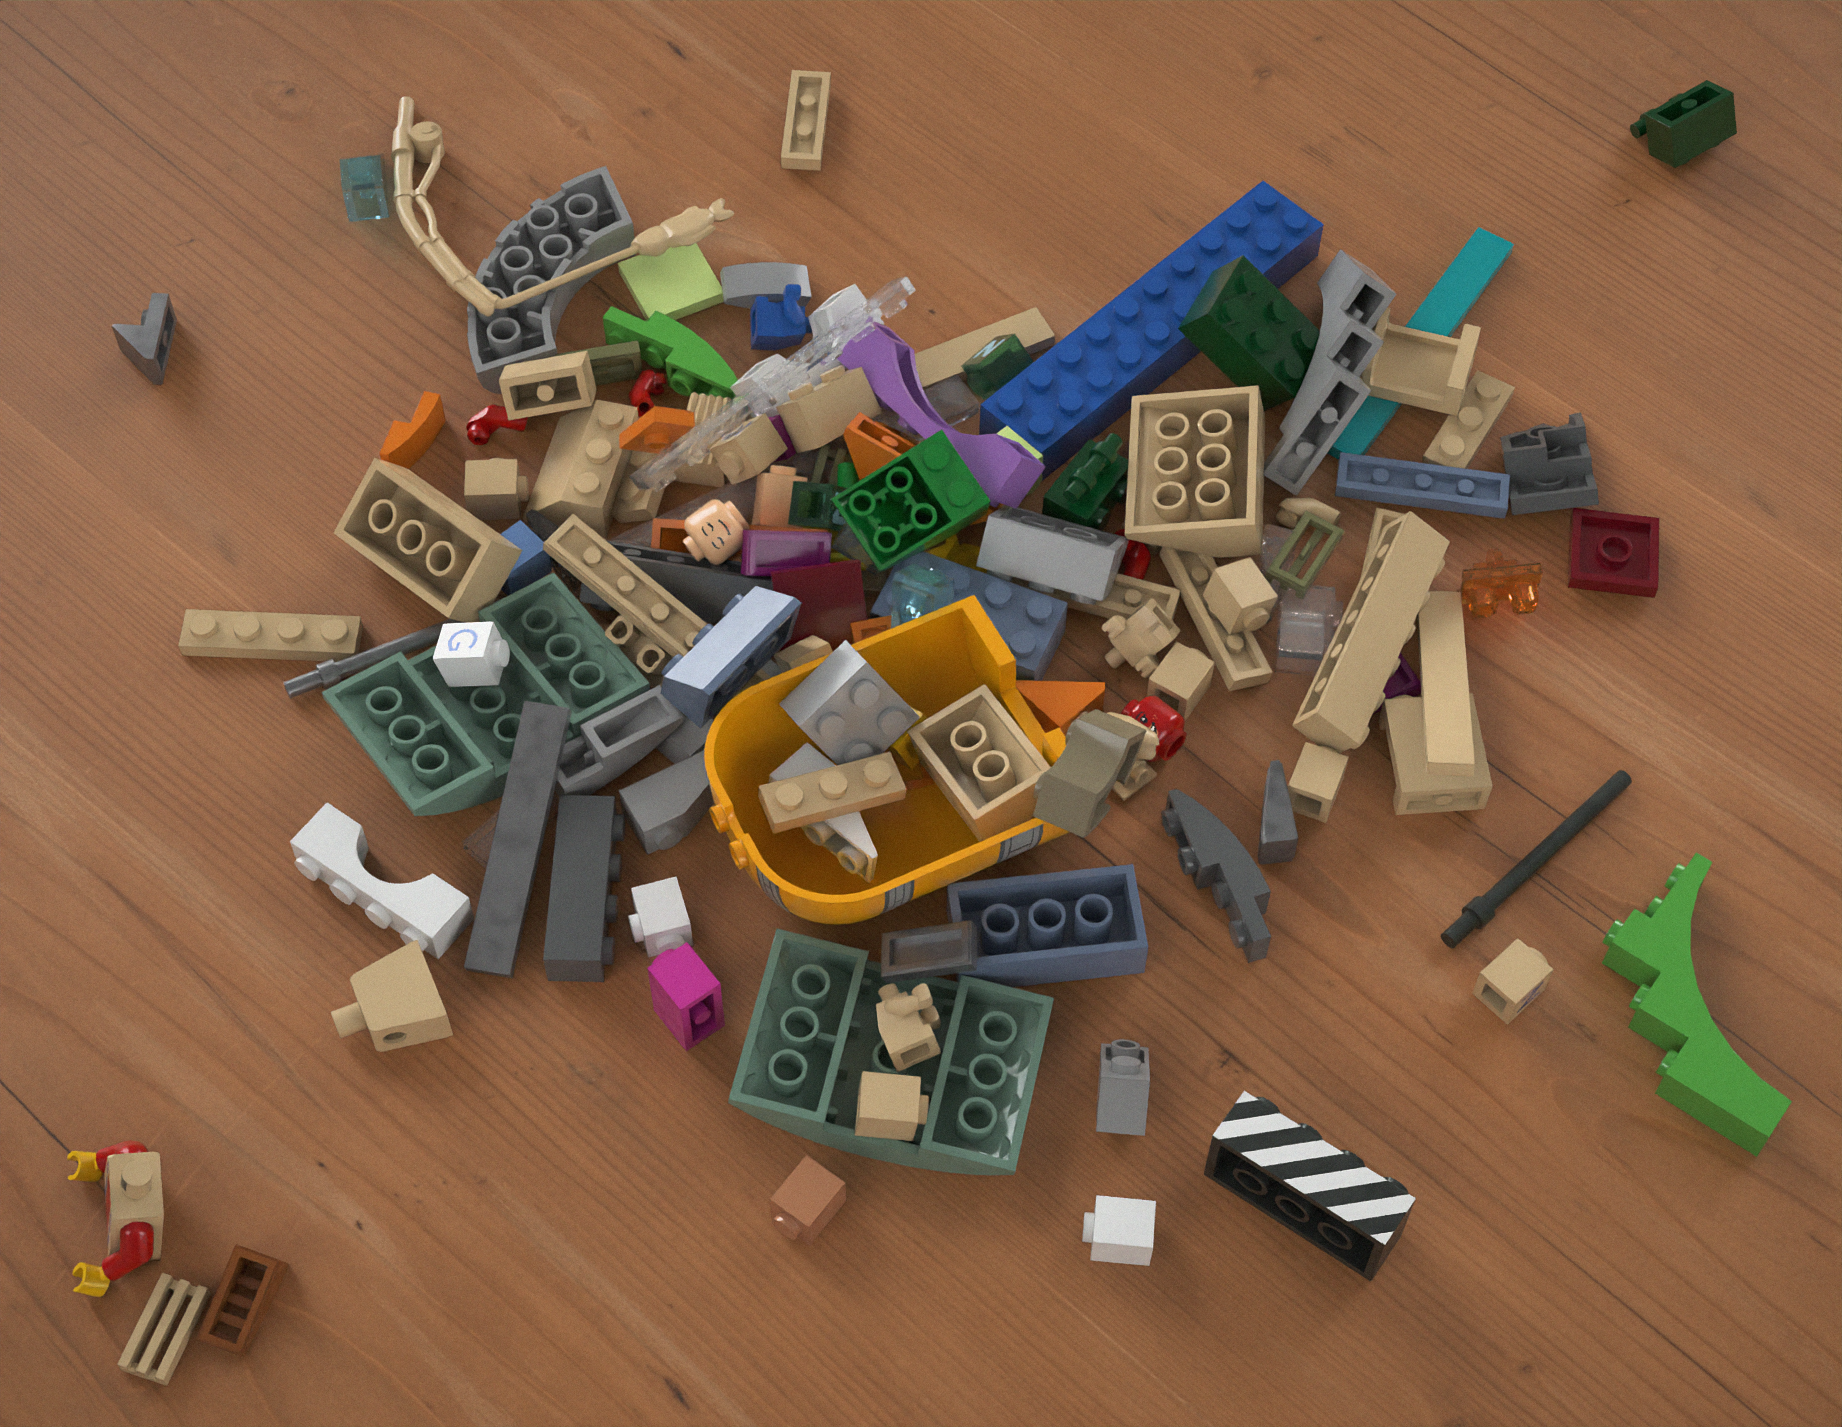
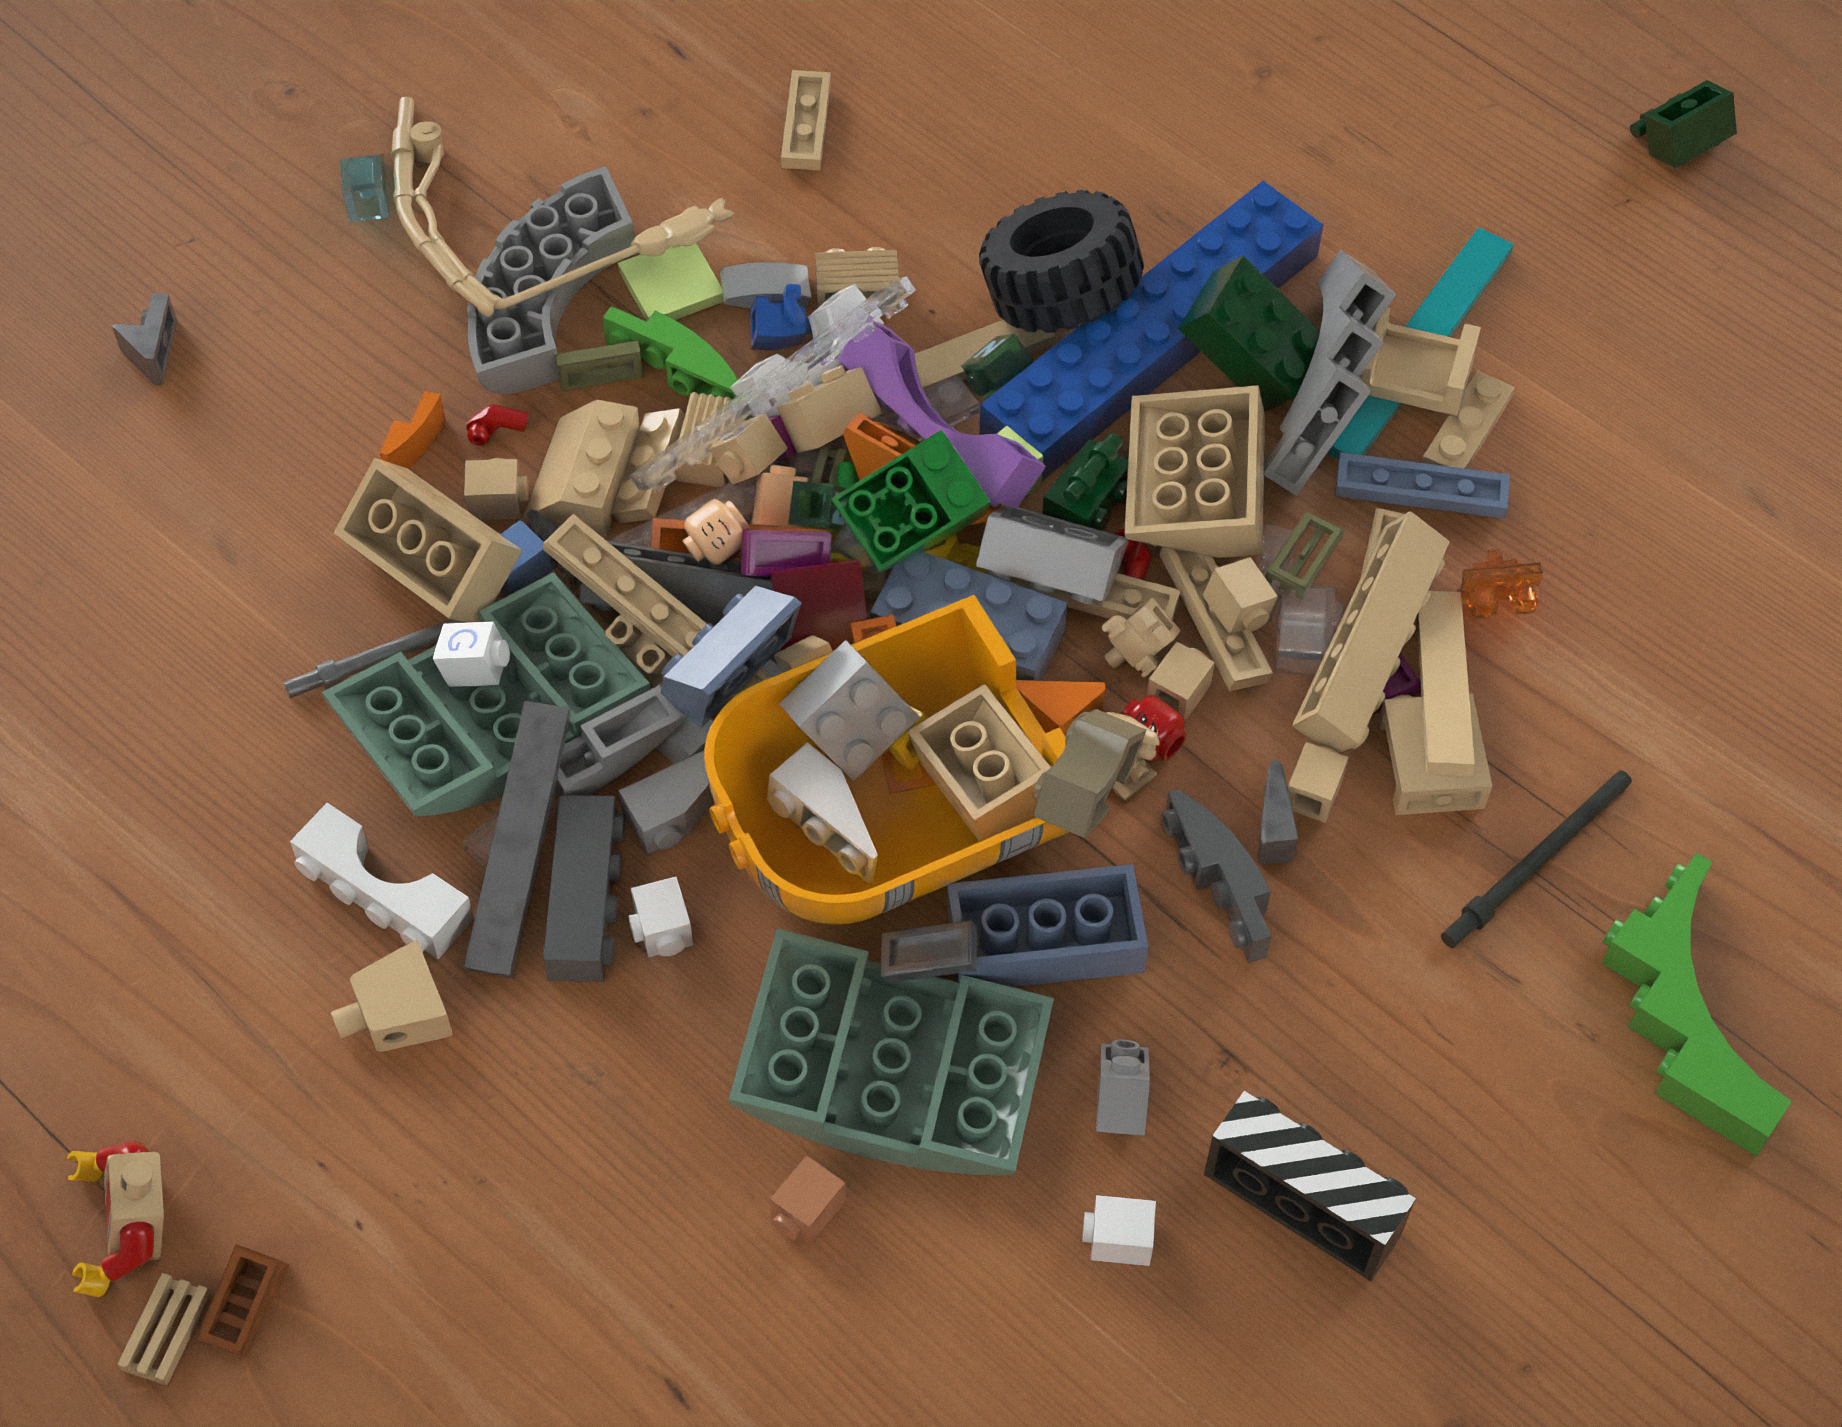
(270, 635): tan plate -> none
(547, 385): tan brick -> none
(646, 383): red arm -> none
(657, 429): orange plate -> none
(686, 995): dark pink brick -> none
(831, 792): tan plate -> none
(866, 269): none -> tan brick
(890, 1106): tan brick -> none
(901, 1027): tan piece -> none
(919, 592): clear light blue slope -> none
(1061, 261): none -> black tyre
(1293, 508): tan arm -> none
(1513, 980): tan brick -> none
(1549, 468): dark grey slope -> none
(1613, 552): dark red plate -> none

